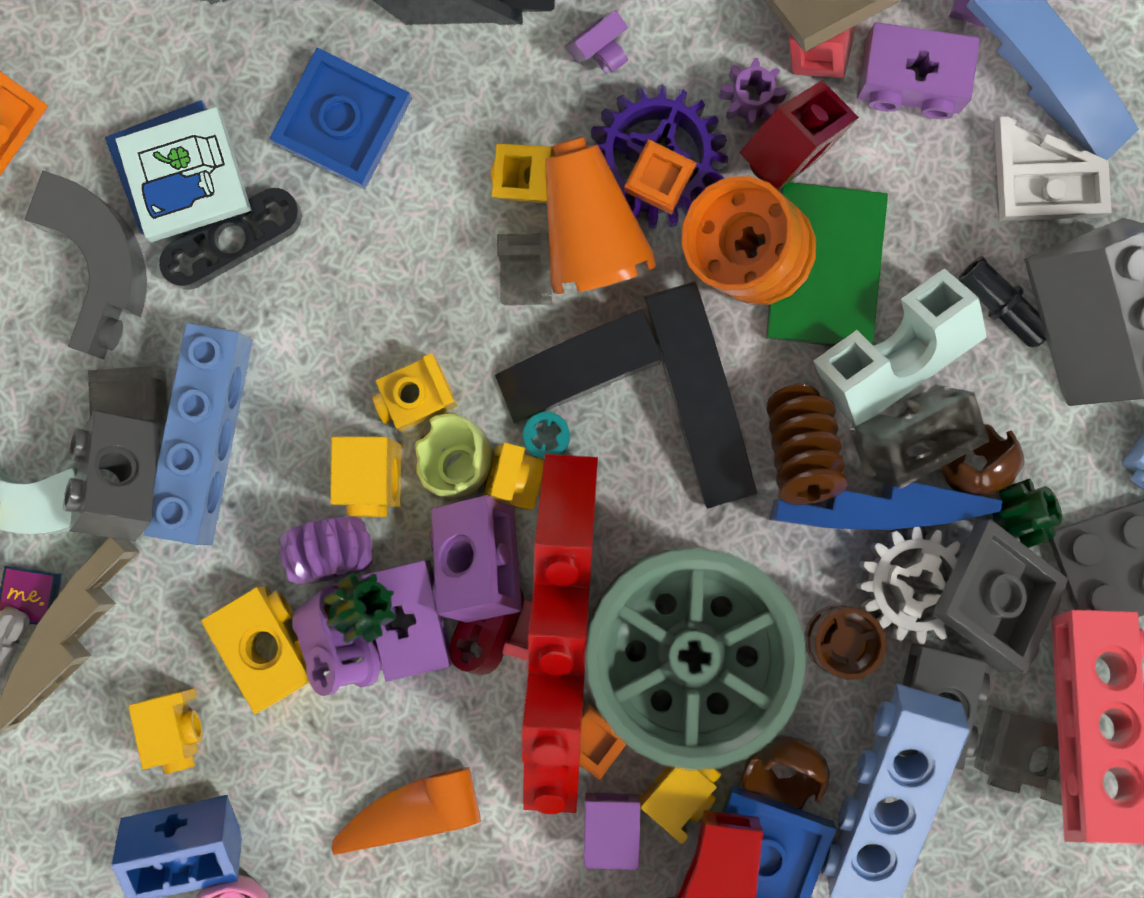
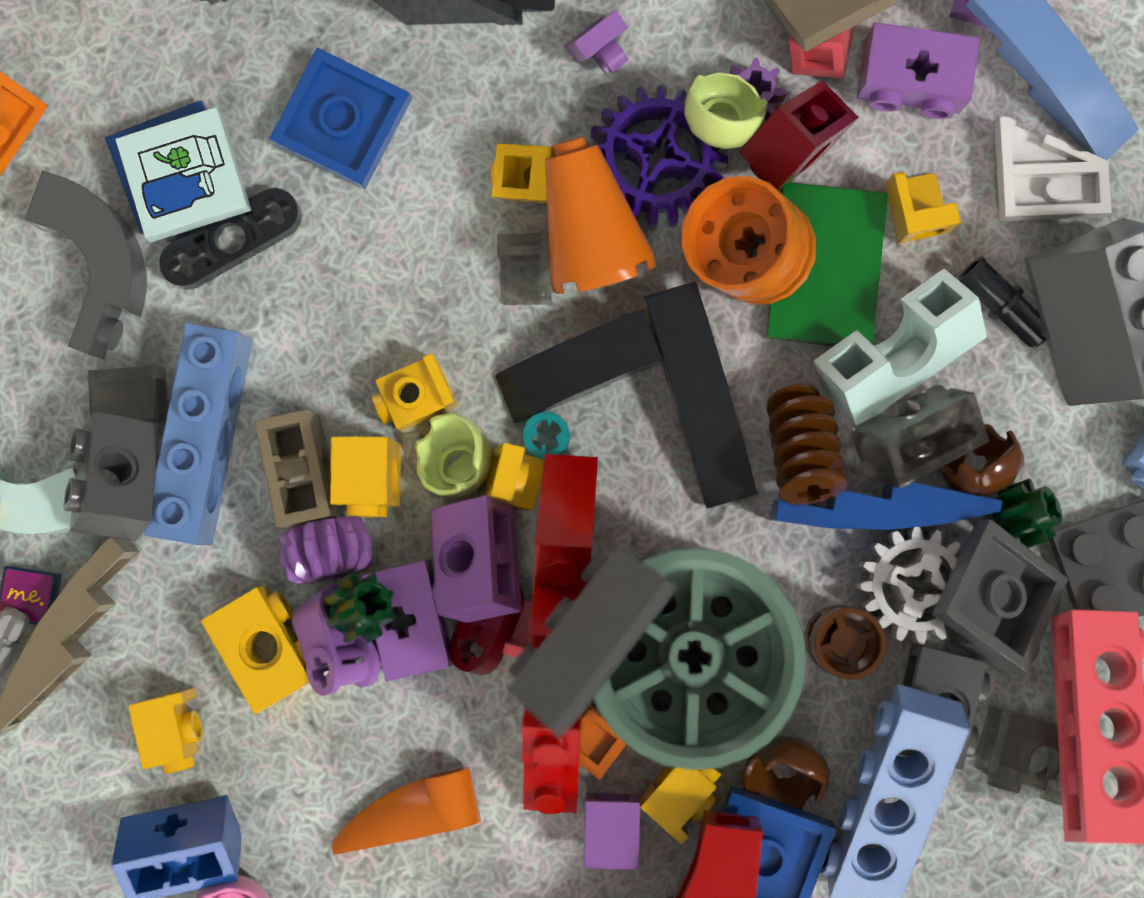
(296, 468): none -> dark tan brick
(588, 638): none -> dark grey slope
(660, 176): orange tile -> none
(724, 110): none -> yellowish green hair
(919, 207): none -> yellow panel

